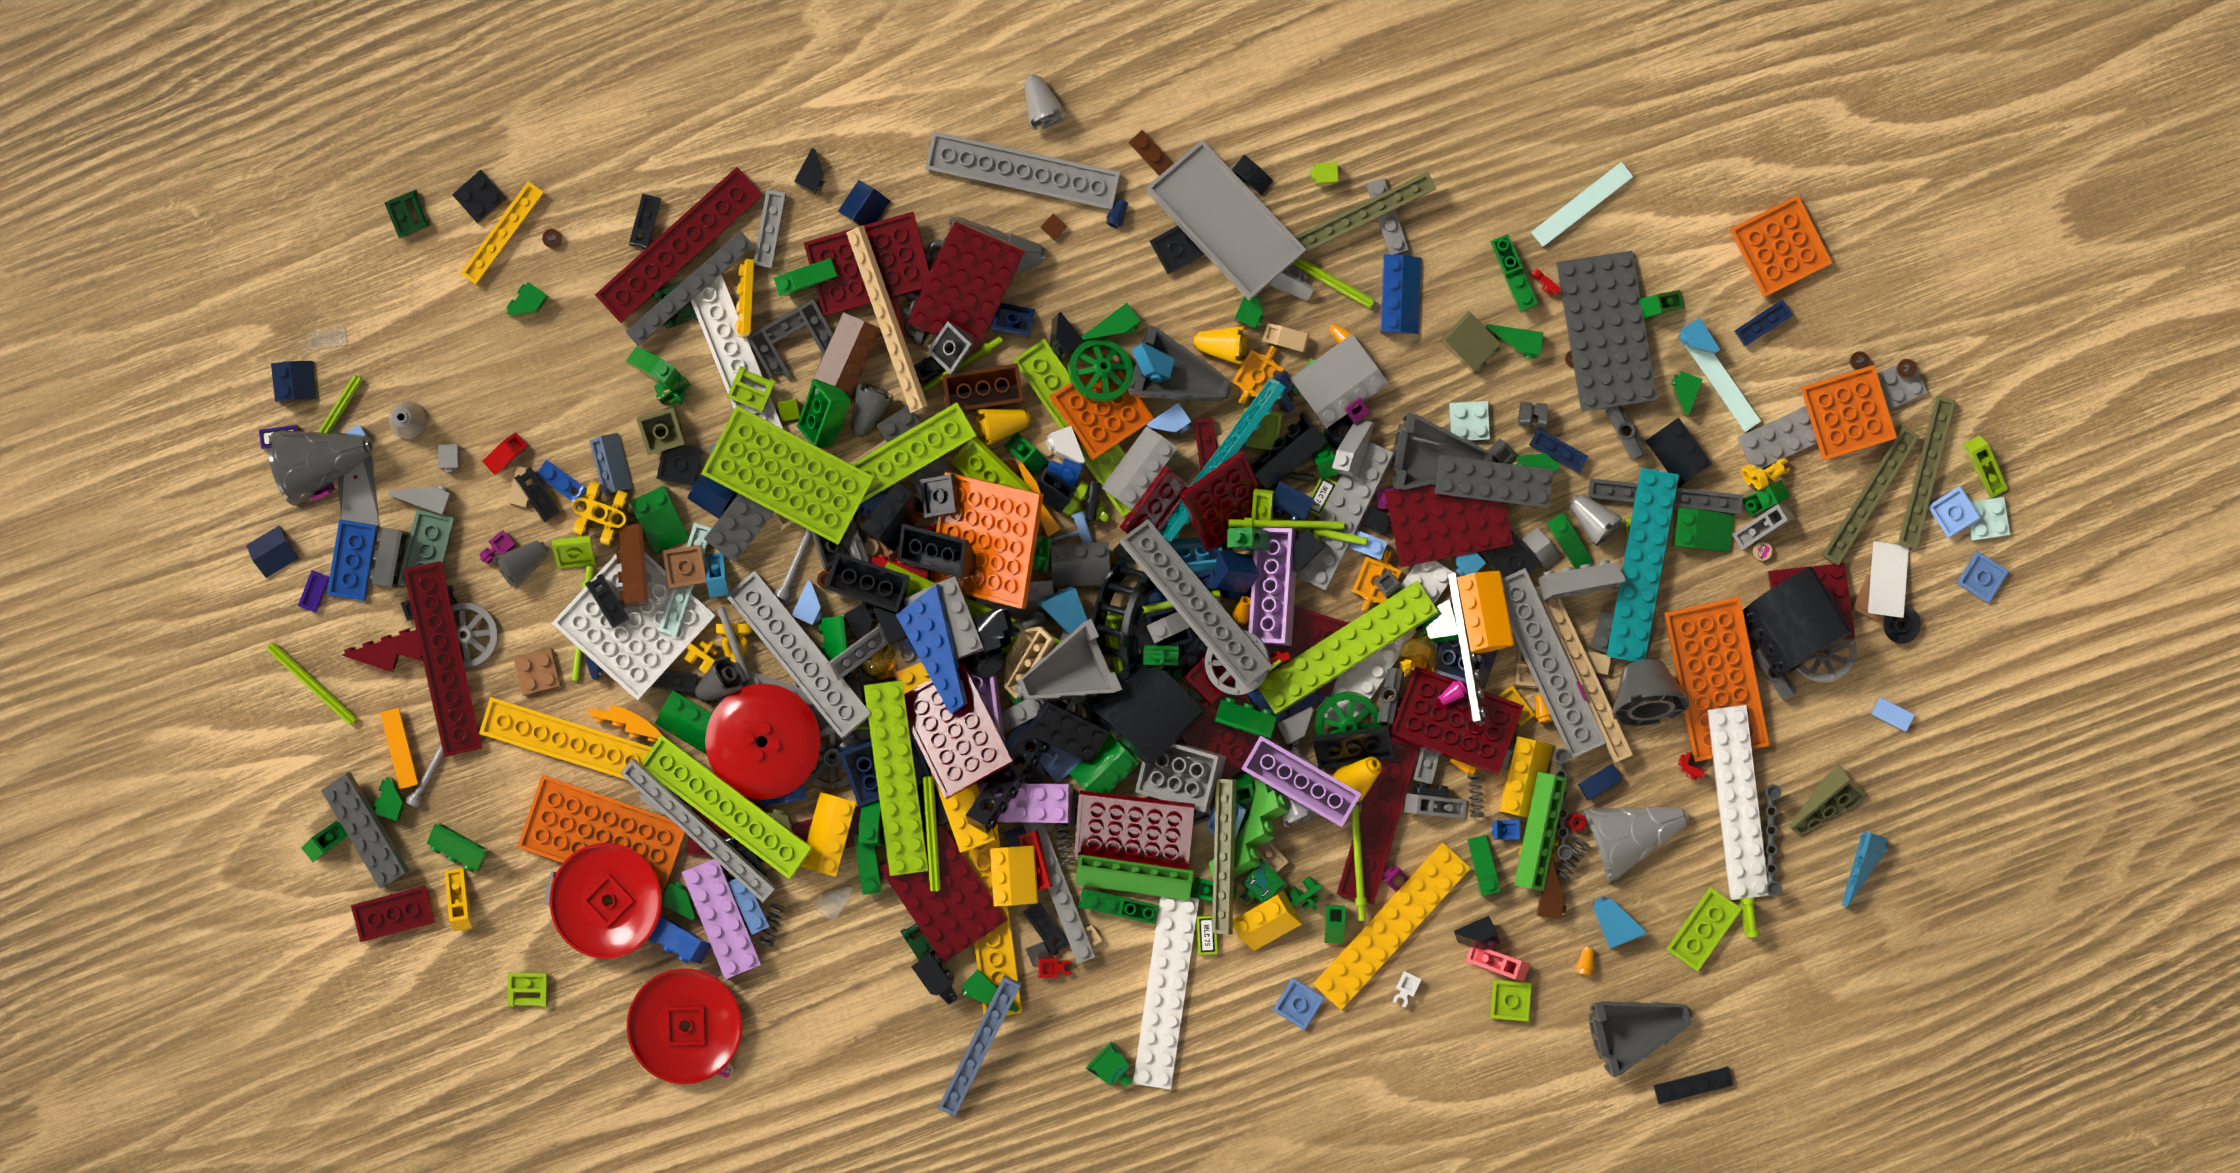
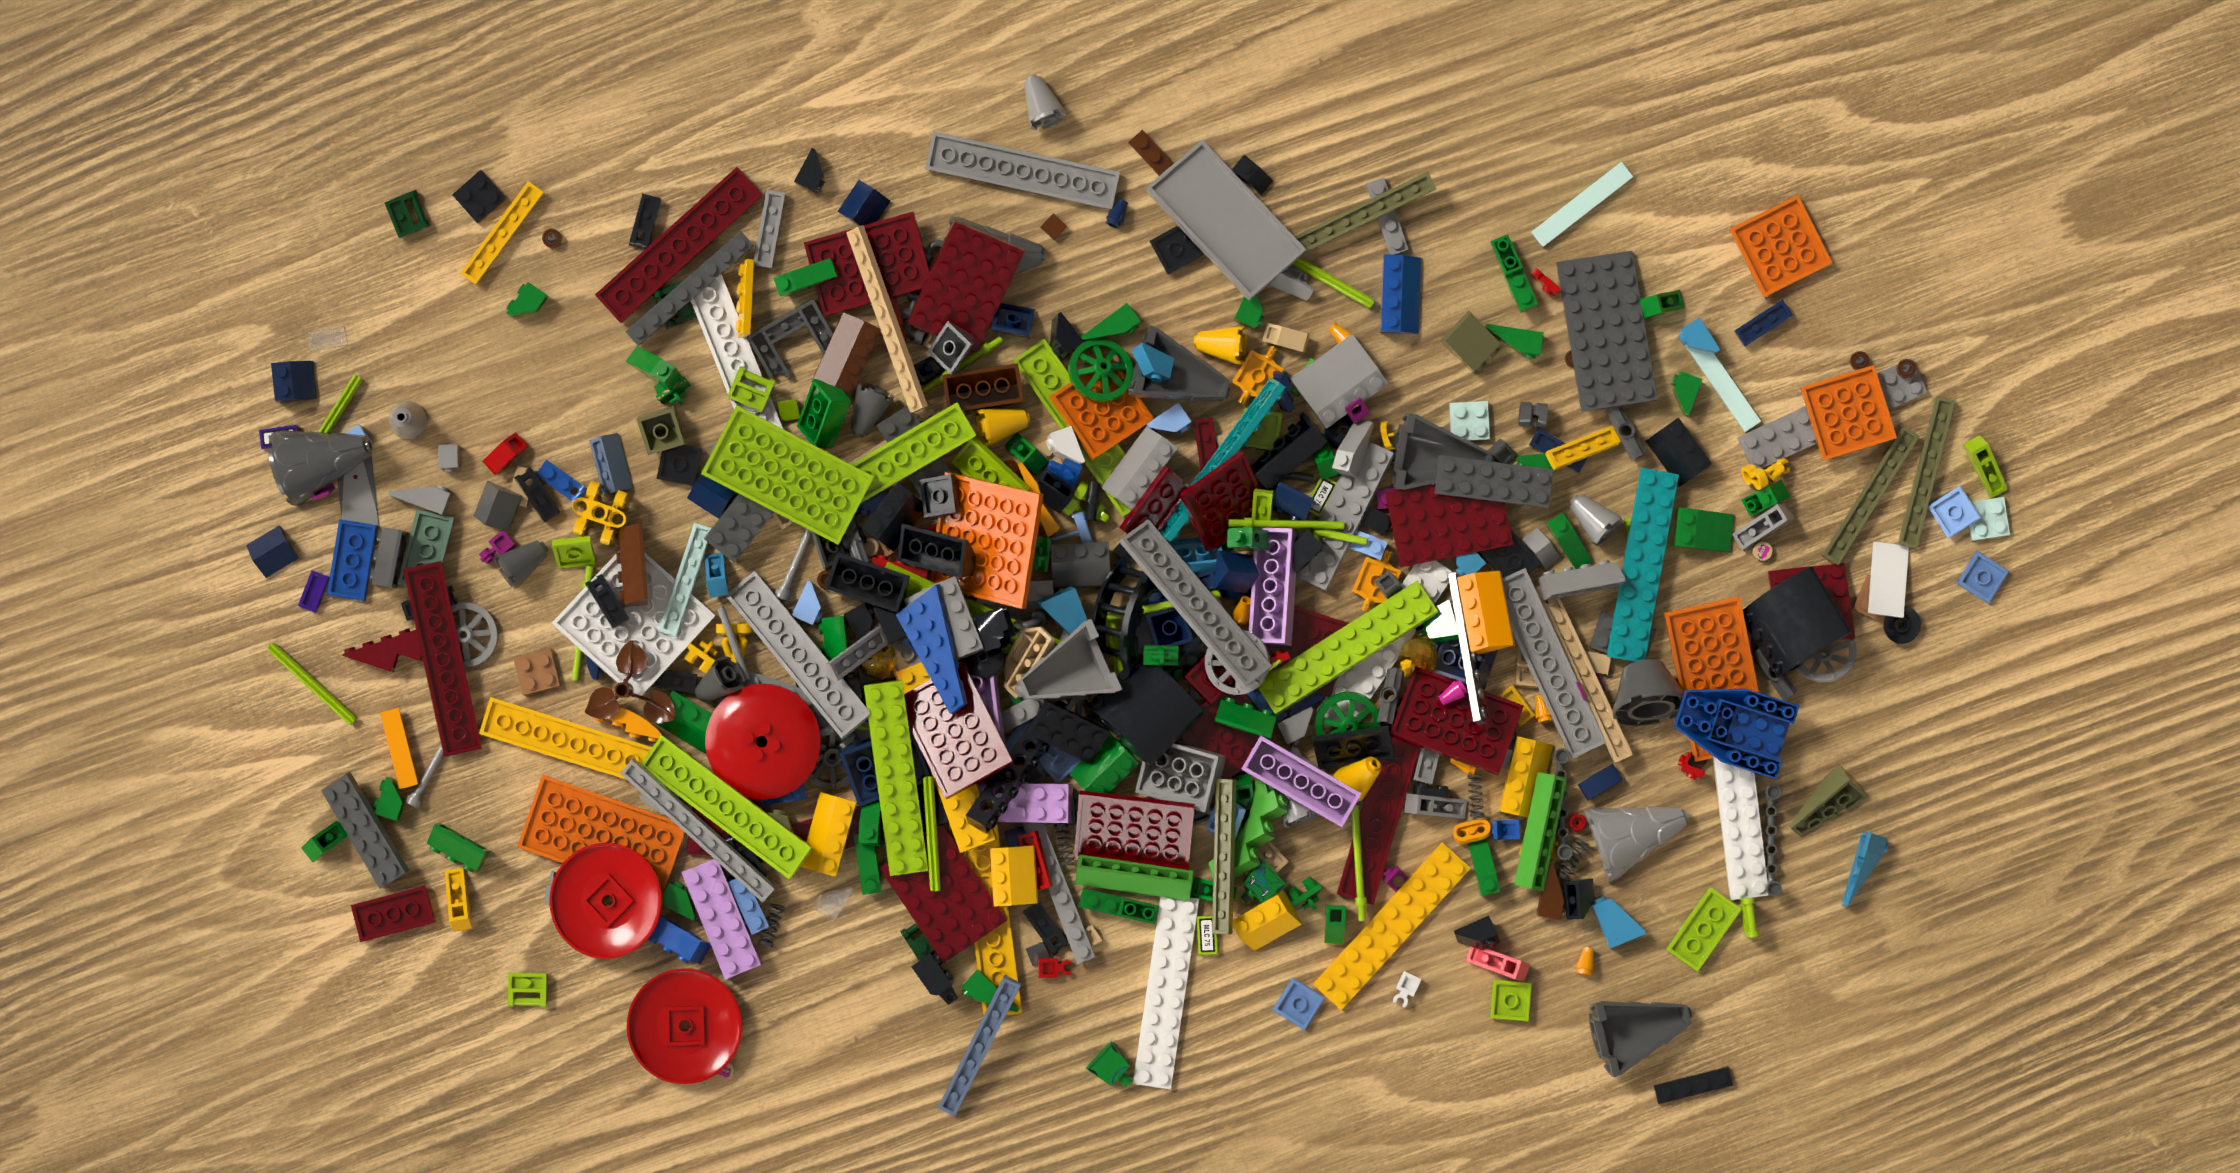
(497, 506): none -> dark grey slope
(604, 703): none -> reddish brown plant
(659, 519): green slope -> none
(684, 567): medium nougat plate -> none
(1167, 627): light grey slope -> none
(1324, 173): lime brick -> none
(1385, 436): none -> yellow piece
(1471, 829): none -> light orange plate
(1578, 897): none -> black slope
(1582, 447): none -> yellow plate
(1683, 498): dark grey plate -> none
(1737, 726): none -> blue wedge
(1892, 714): light blue tile -> none

